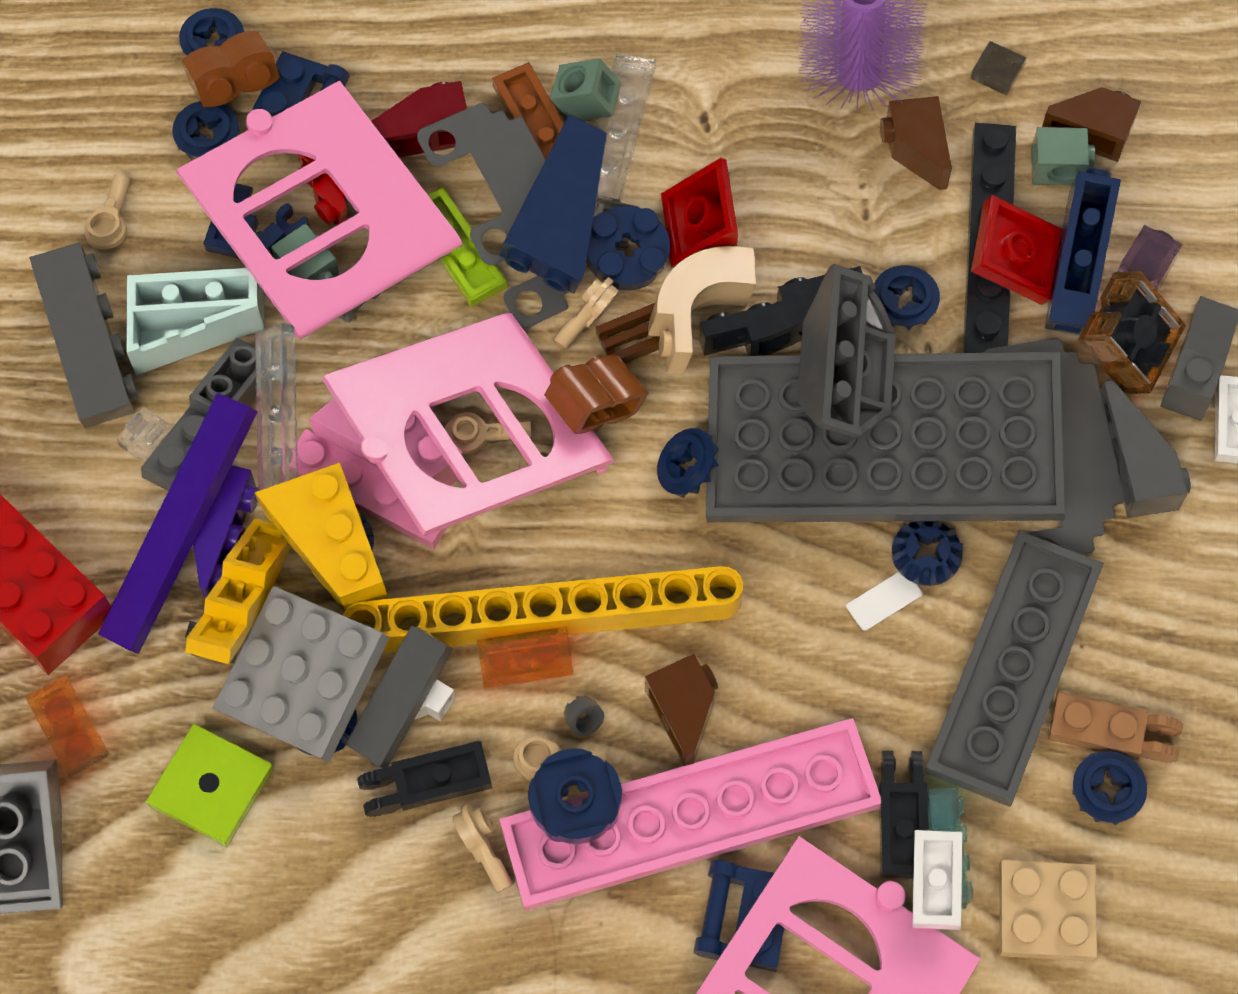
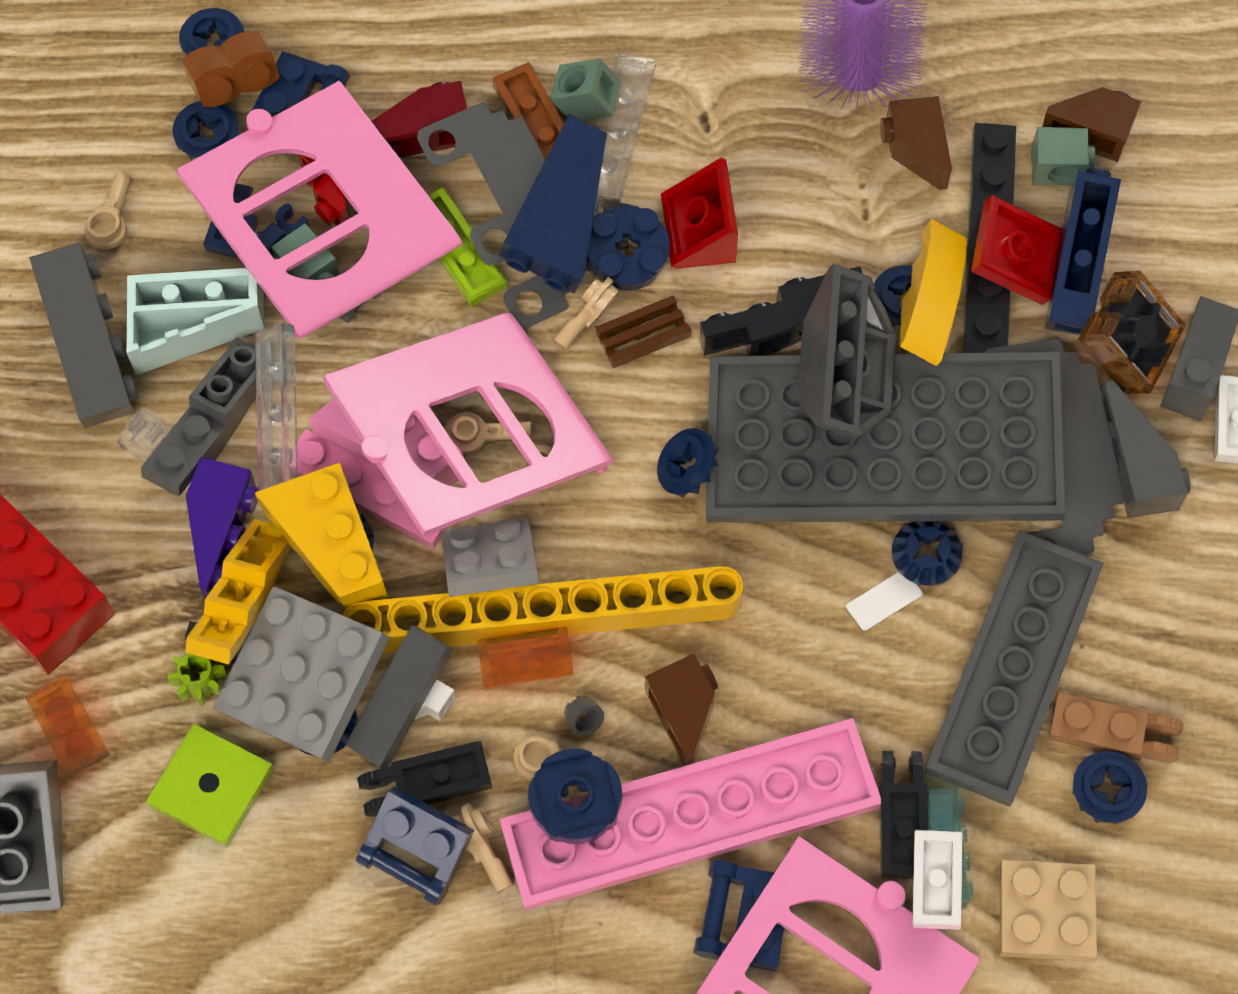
(177, 523): dark purple tile -> none
(186, 673): none -> lime gear
(422, 833): none -> plate
(489, 557): none -> light grey plate
(595, 393): dark orange brick -> none
(703, 279): tan arch -> none
(934, 292): none -> yellow slope
(998, 68): clear smoke tile -> none
(1152, 254): clear purple brick -> none

